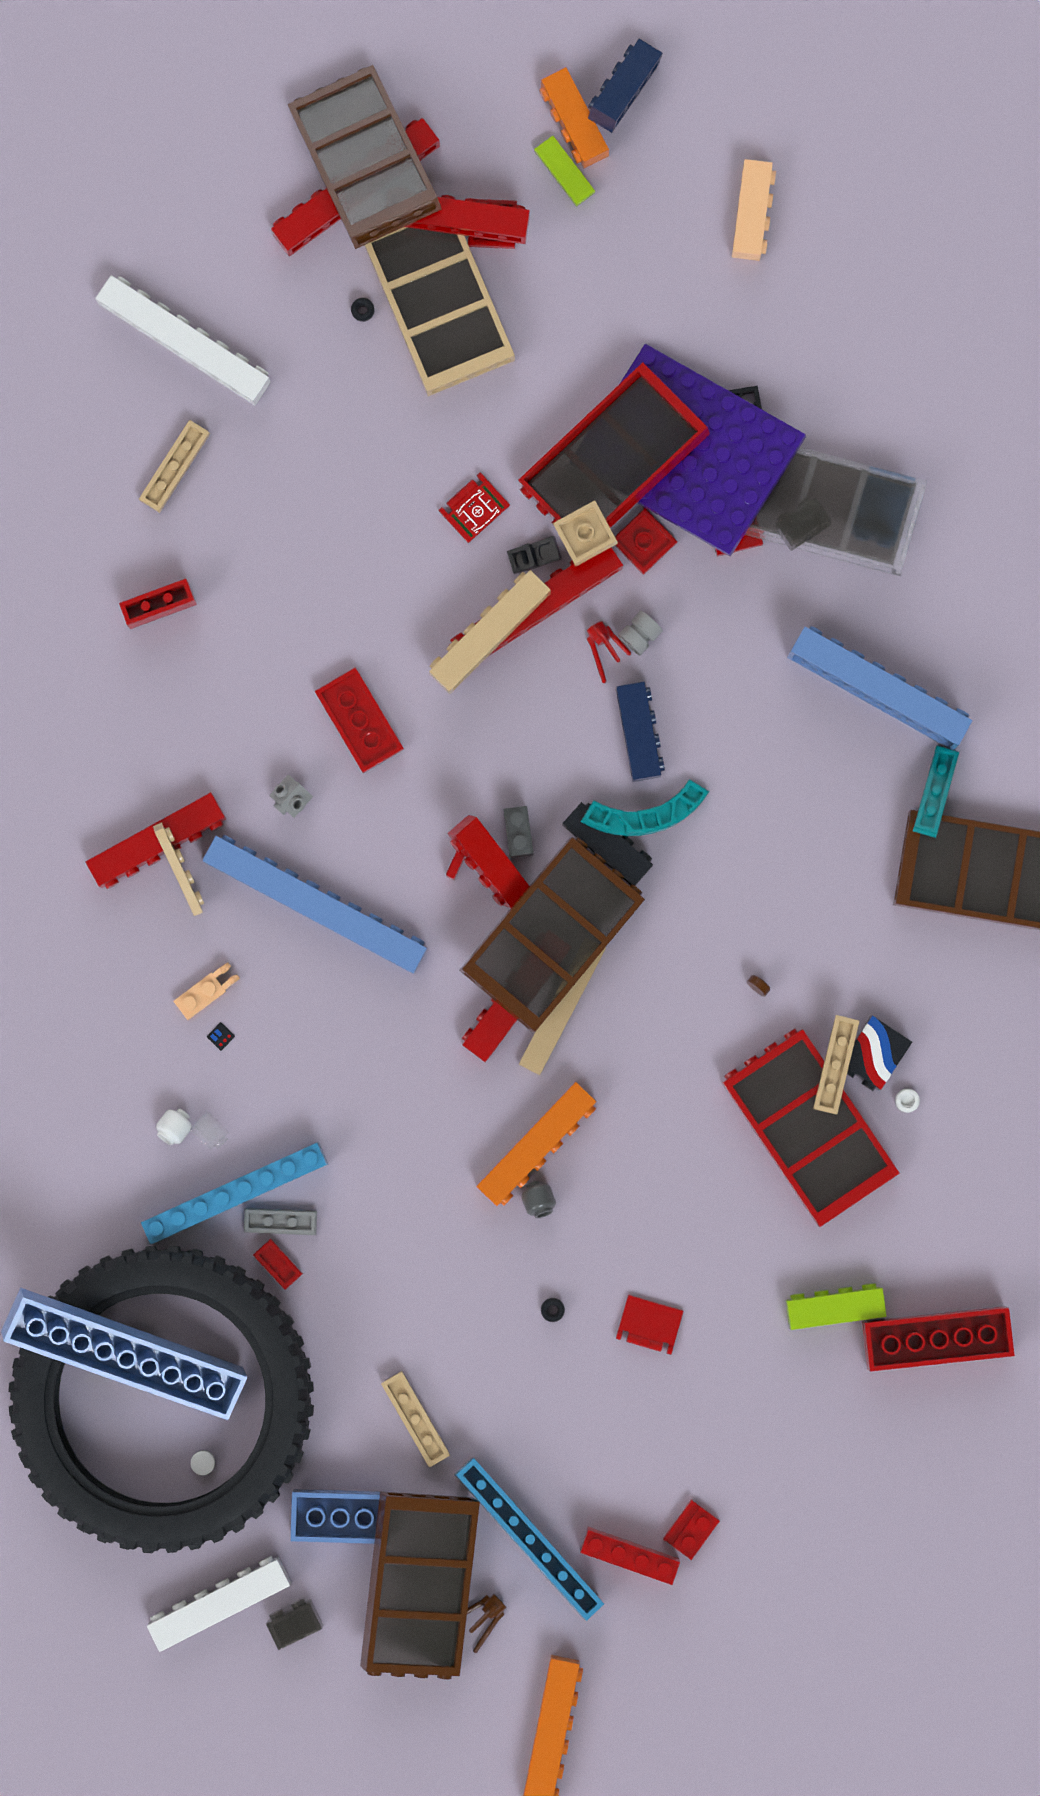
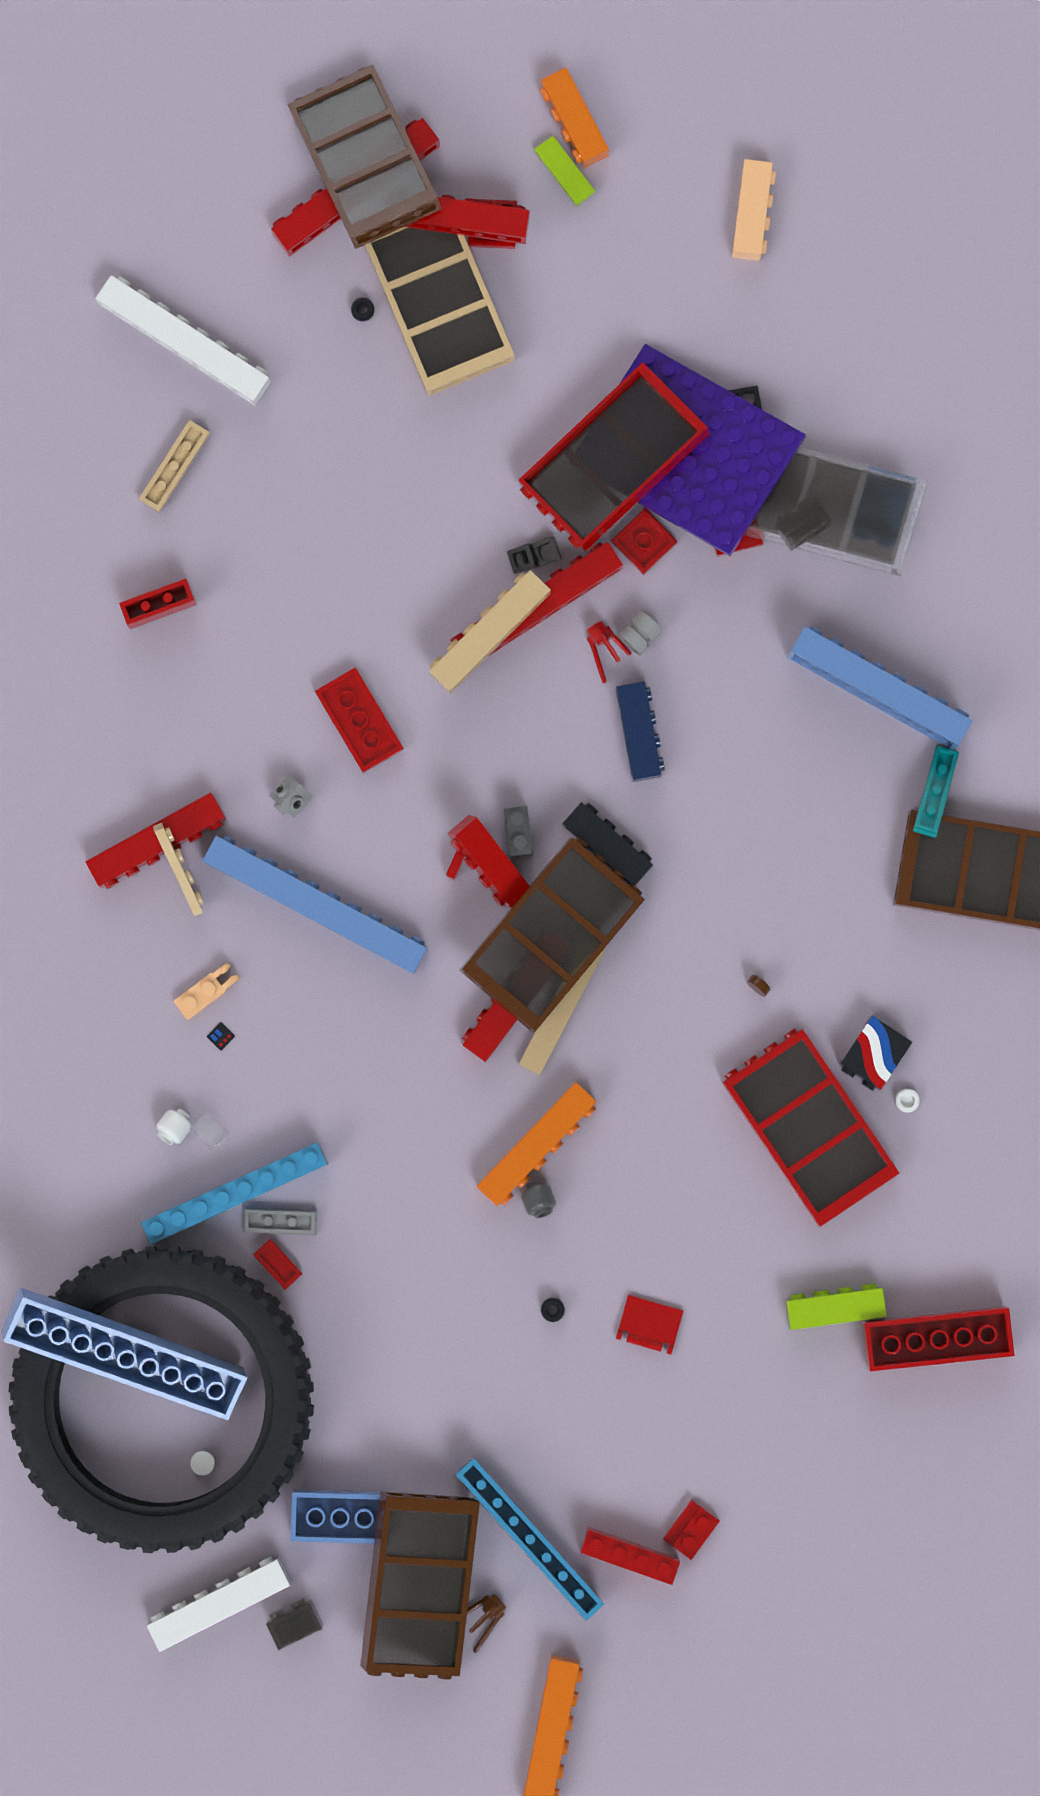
(415, 1419): tan plate -> none
(474, 508): red piece -> none
(585, 533): tan plate -> none
(625, 85): dark blue brick -> none
(648, 820): teal tile -> none
(836, 1064): tan plate -> none

